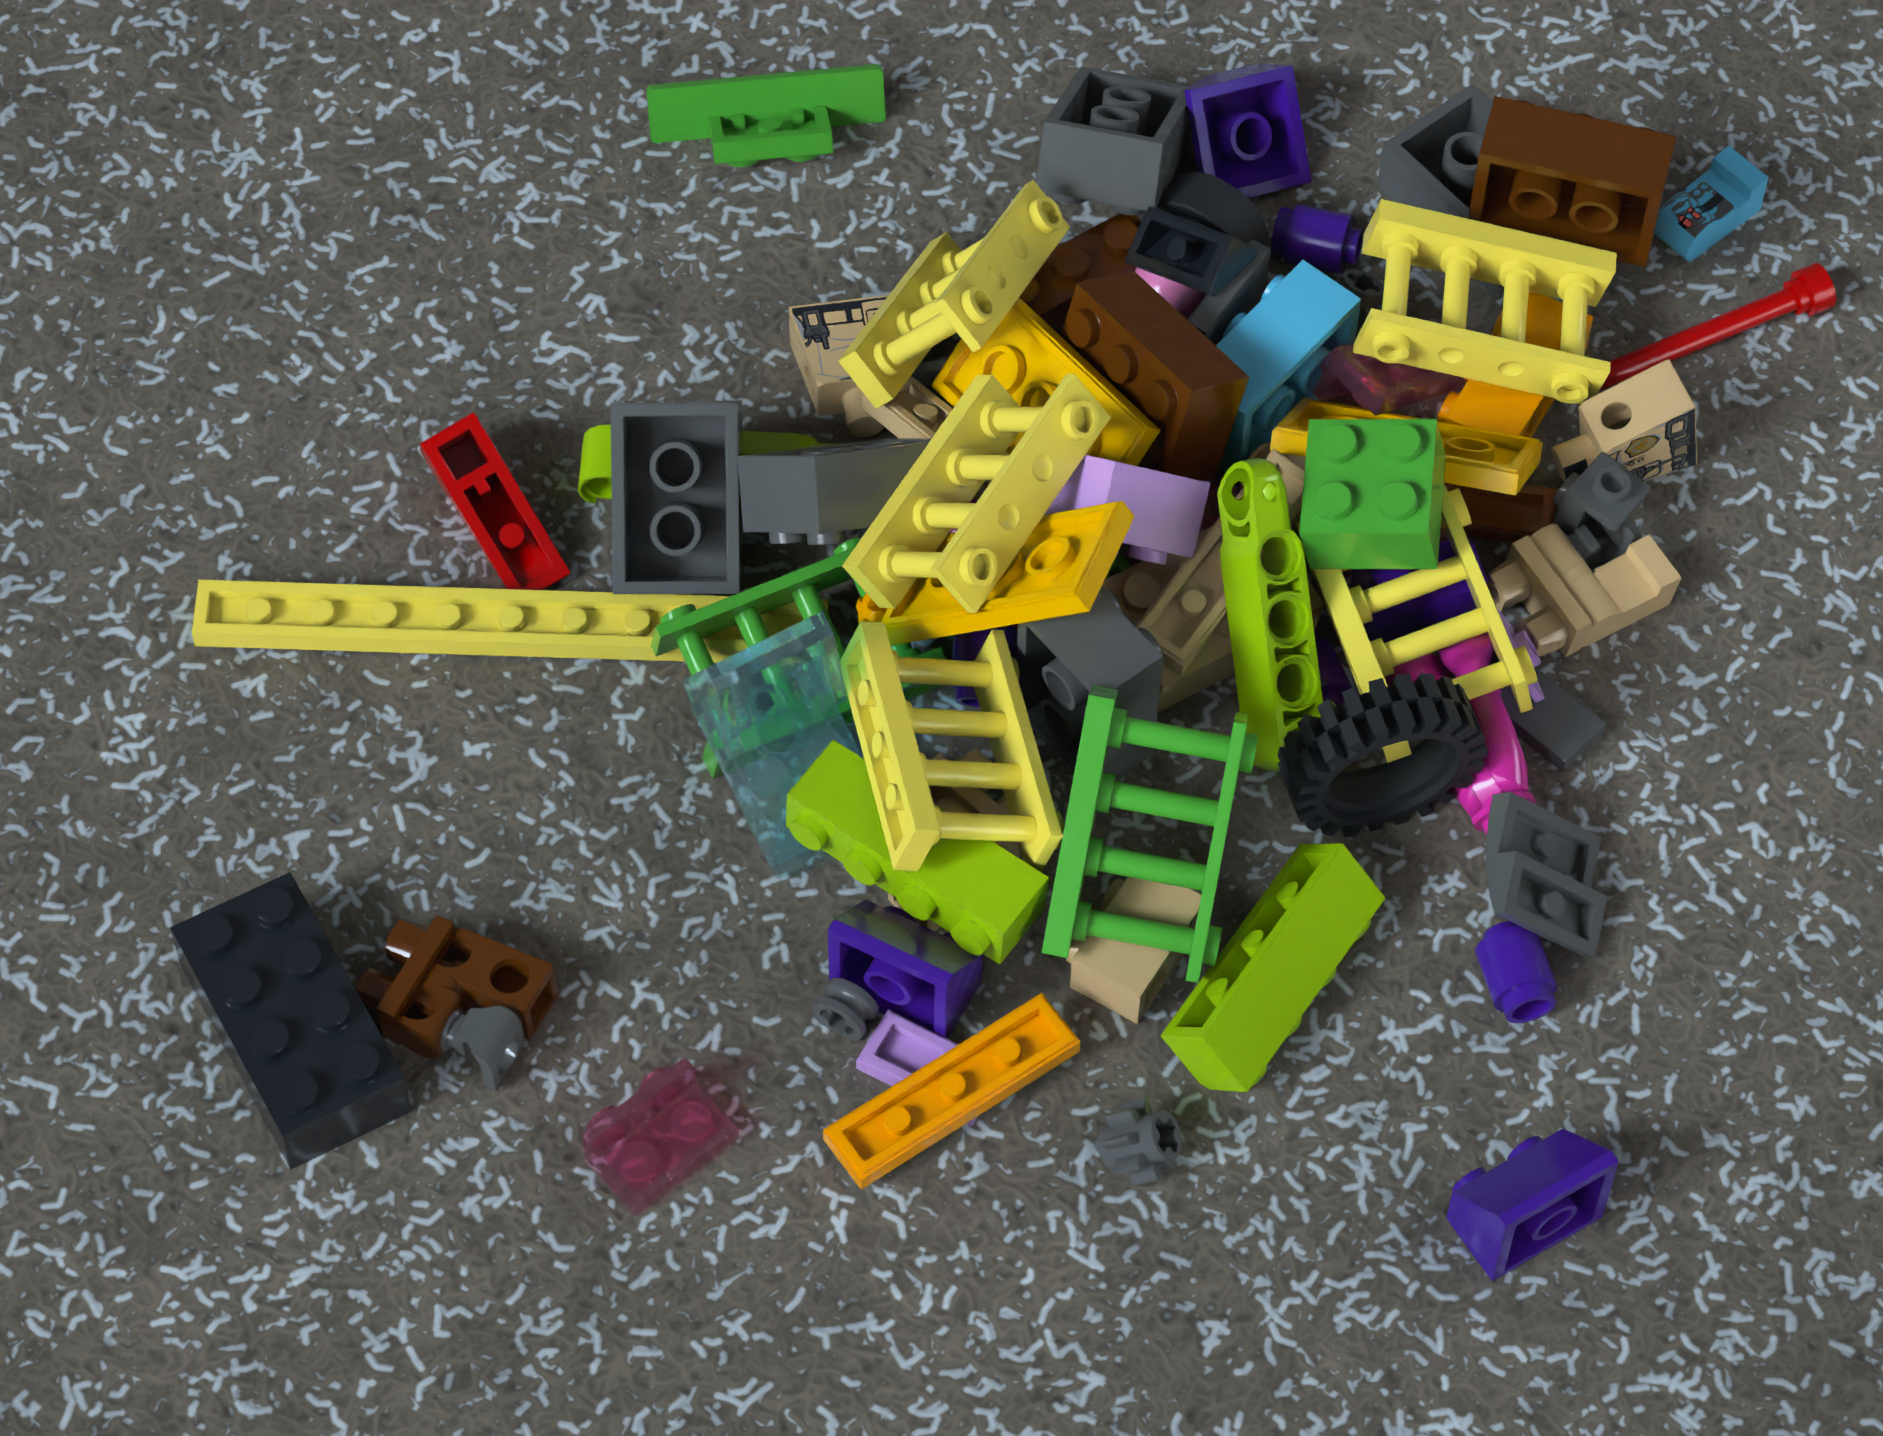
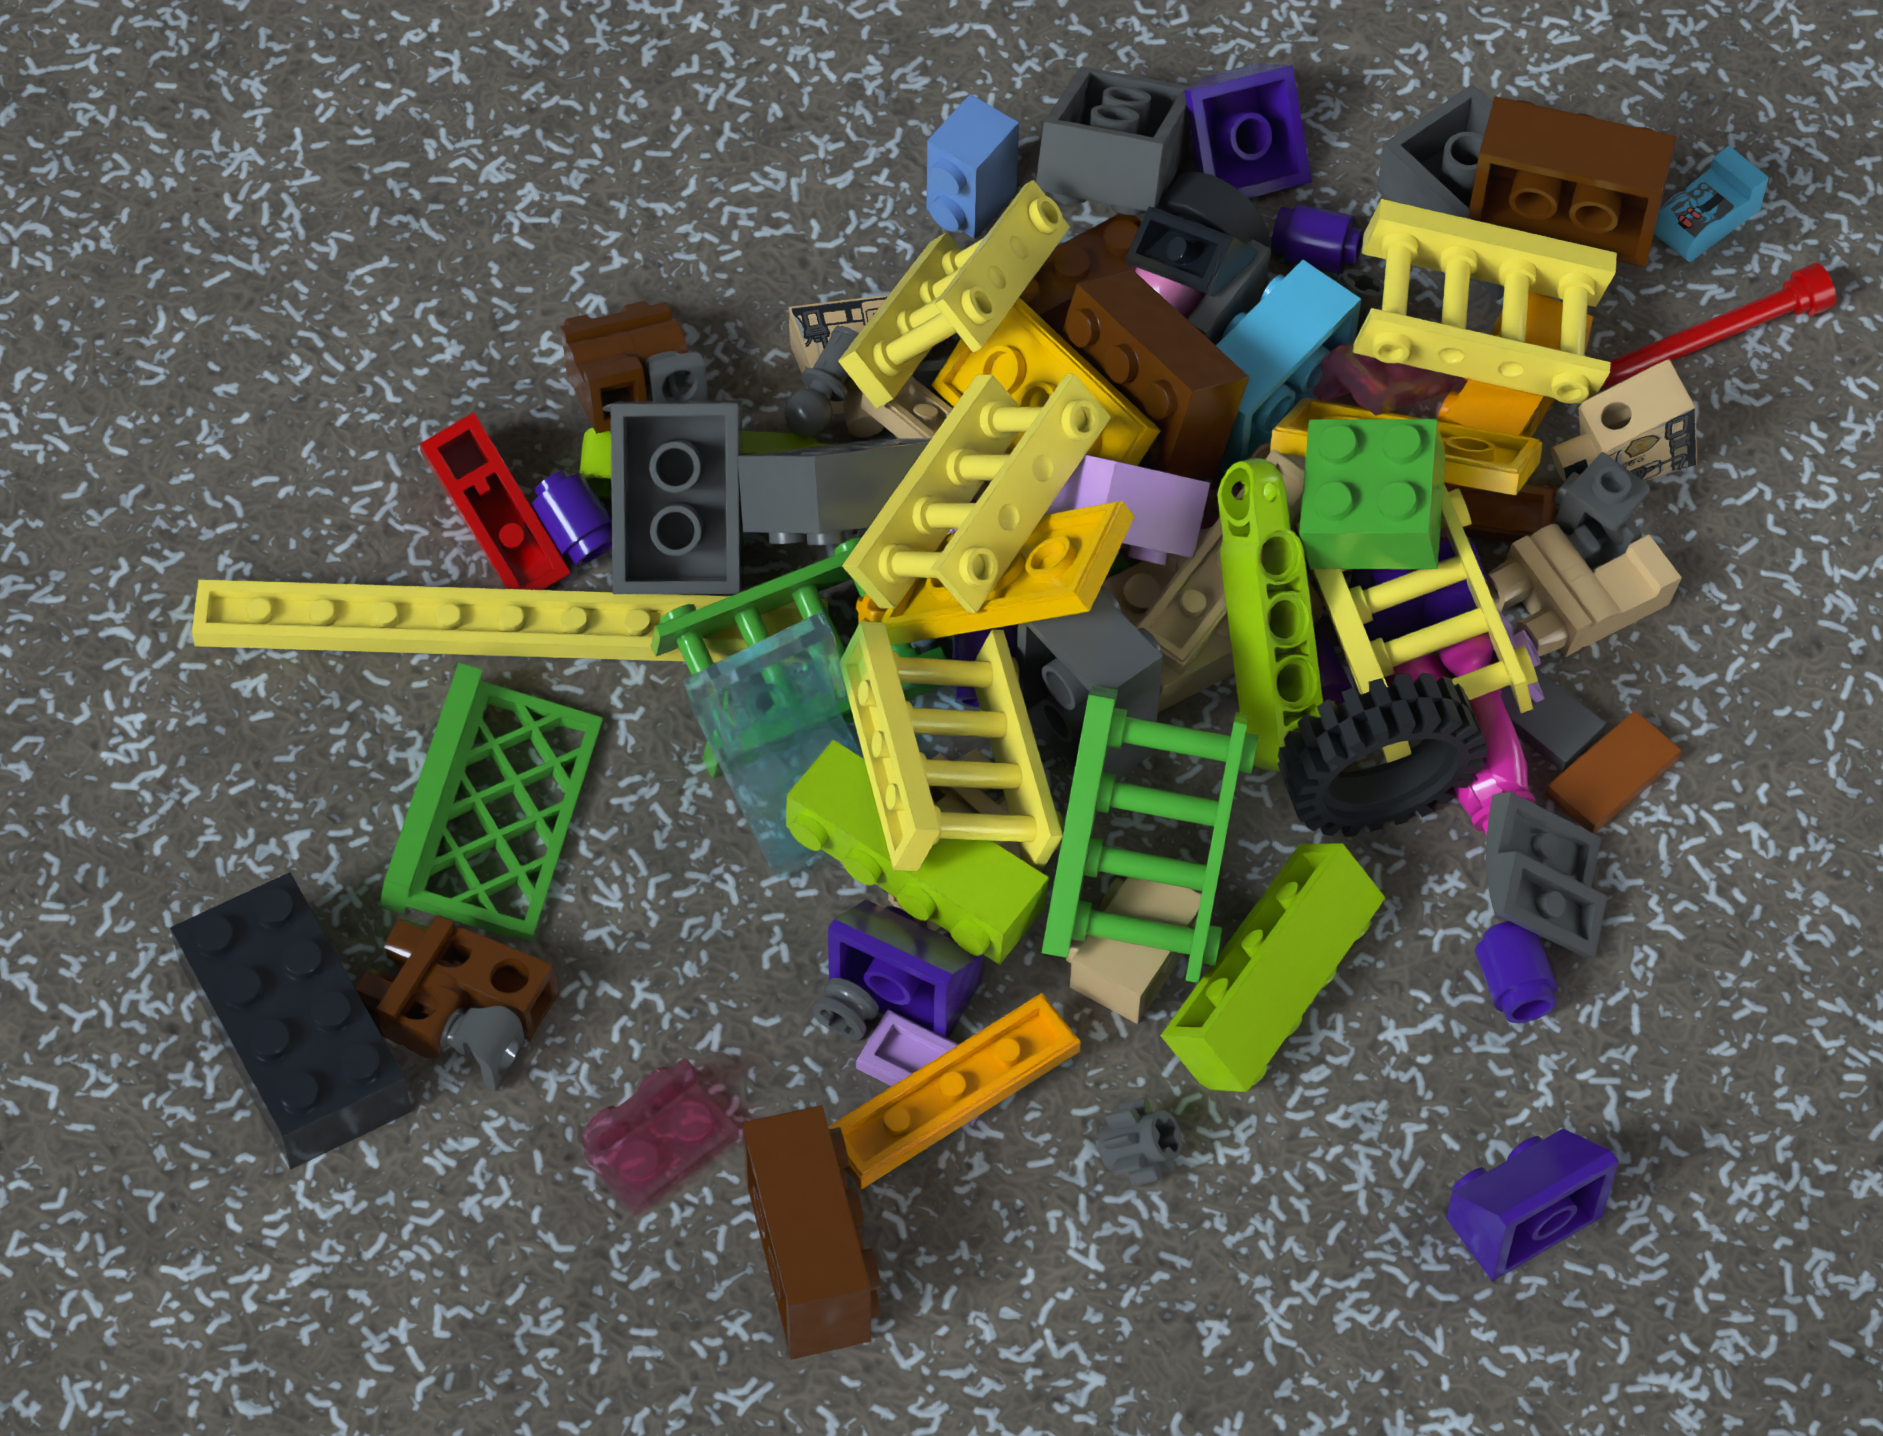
(436, 796): none -> bright green fence
(573, 517): none -> dark purple brick
(622, 353): none -> reddish brown hips
(767, 113): bright green bracket -> none
(810, 410): none -> dark grey pin
(811, 1231): none -> reddish brown brick
(971, 167): none -> medium blue brick
(1613, 772): none -> dark orange tile

